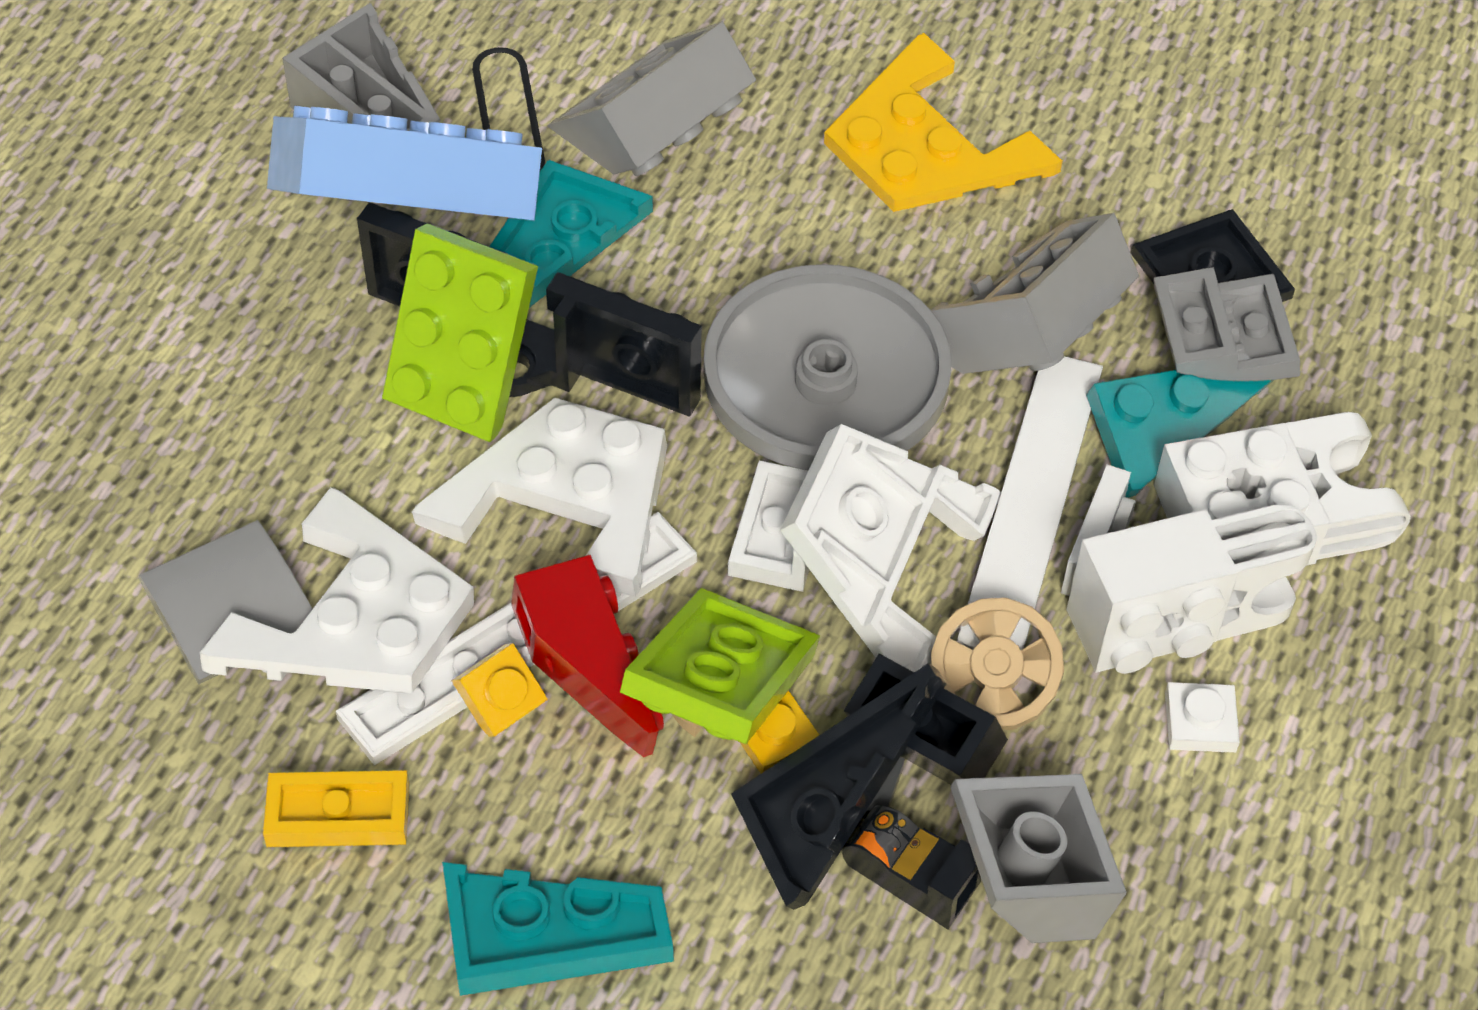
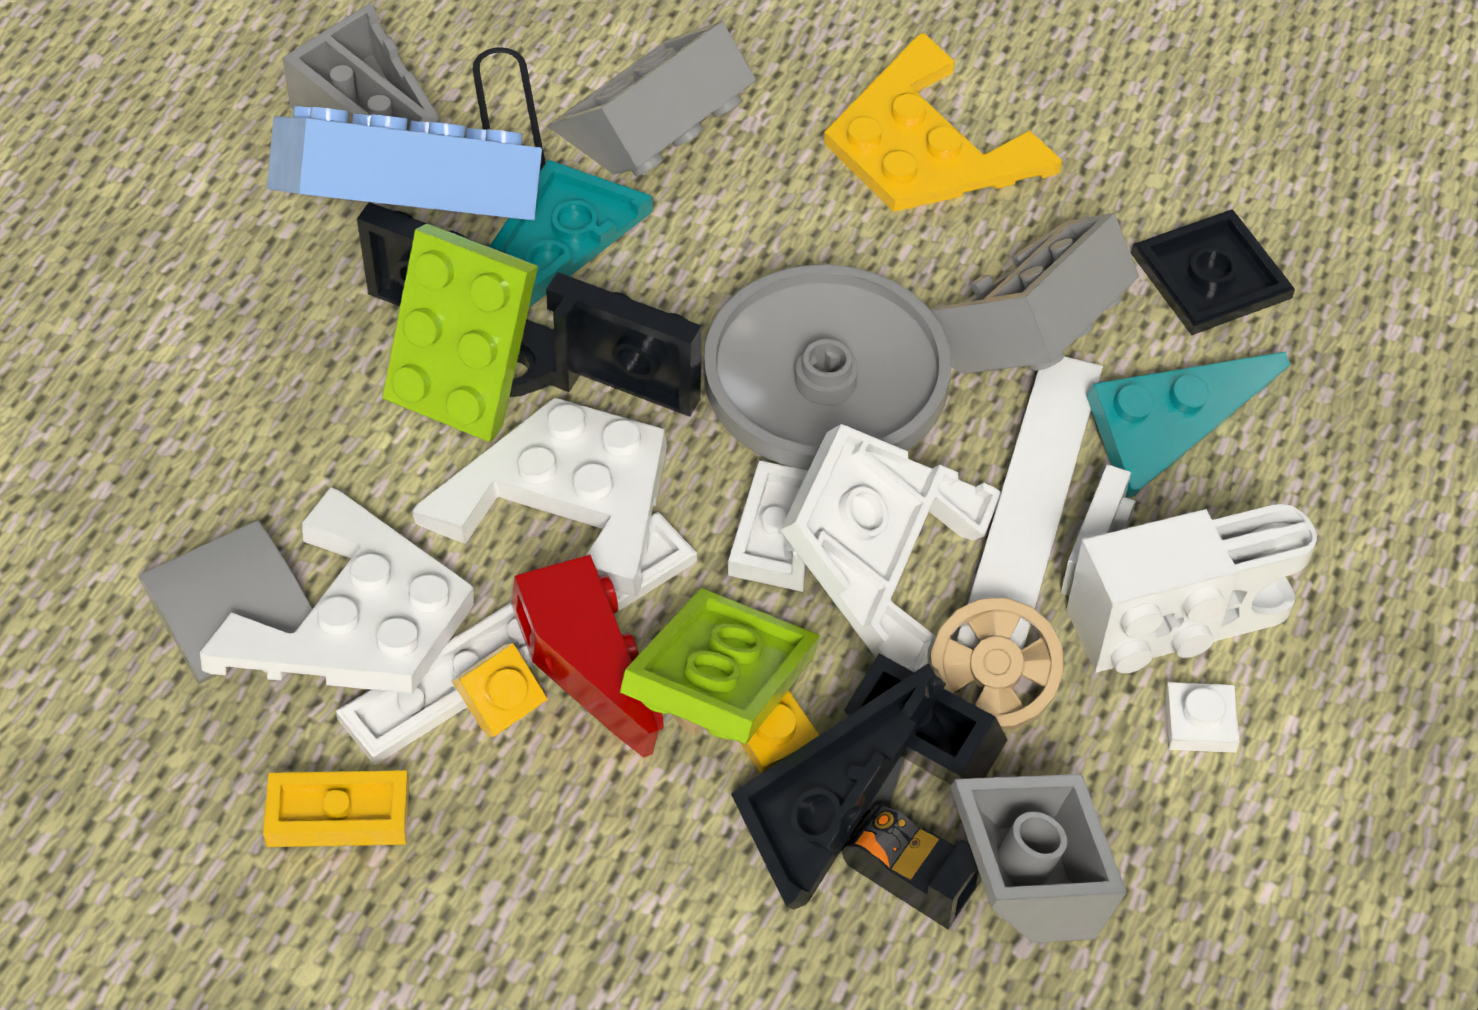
(540, 931): teal wing -> none
(1227, 327): light grey slope -> none
(1286, 466): white brick -> none

